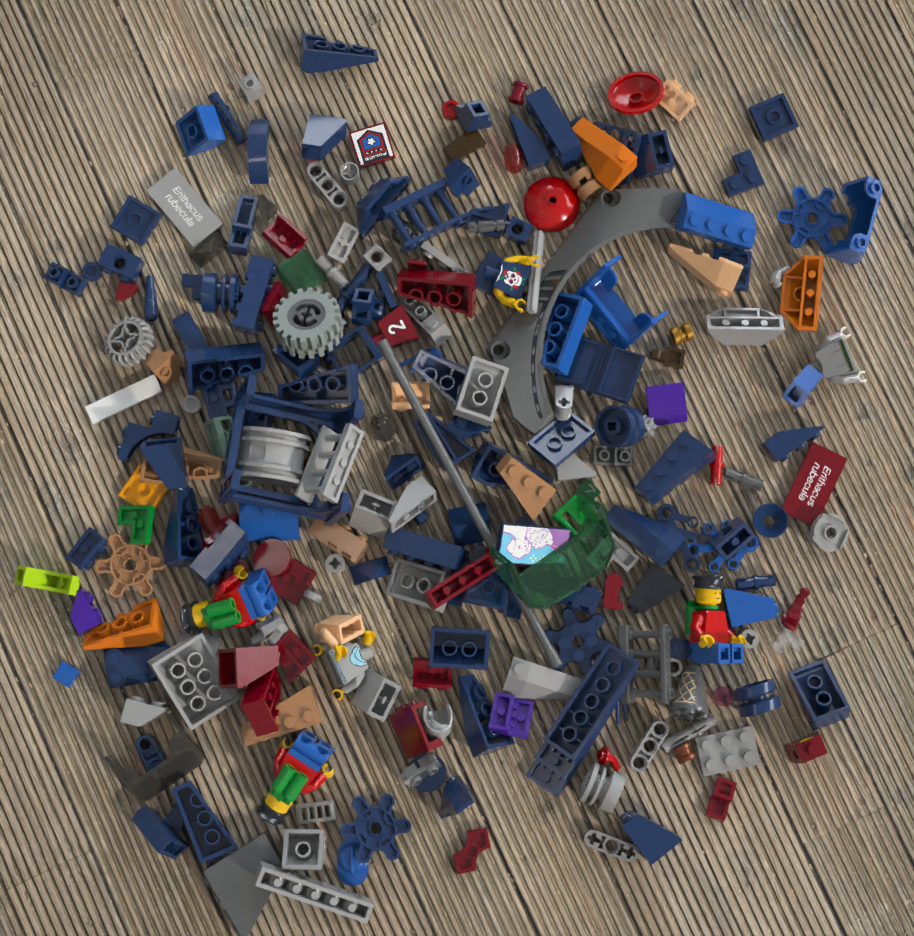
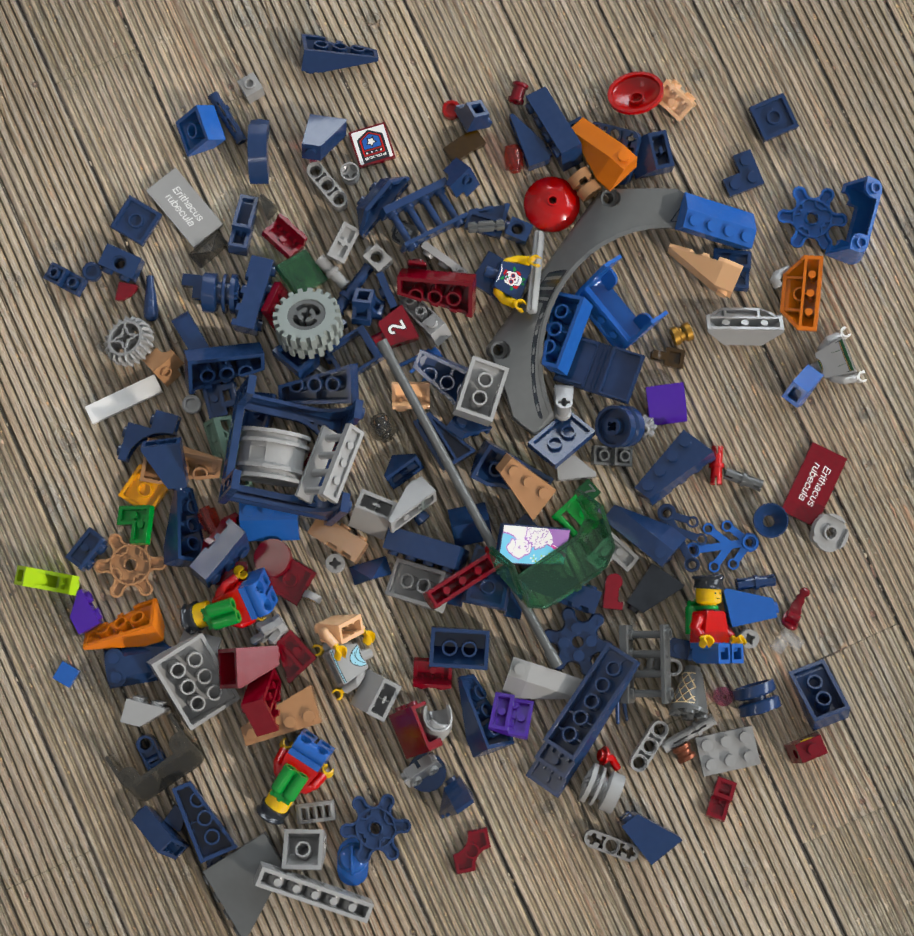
(731, 538): dark blue brick -> none
(784, 442): dark blue slope -> none

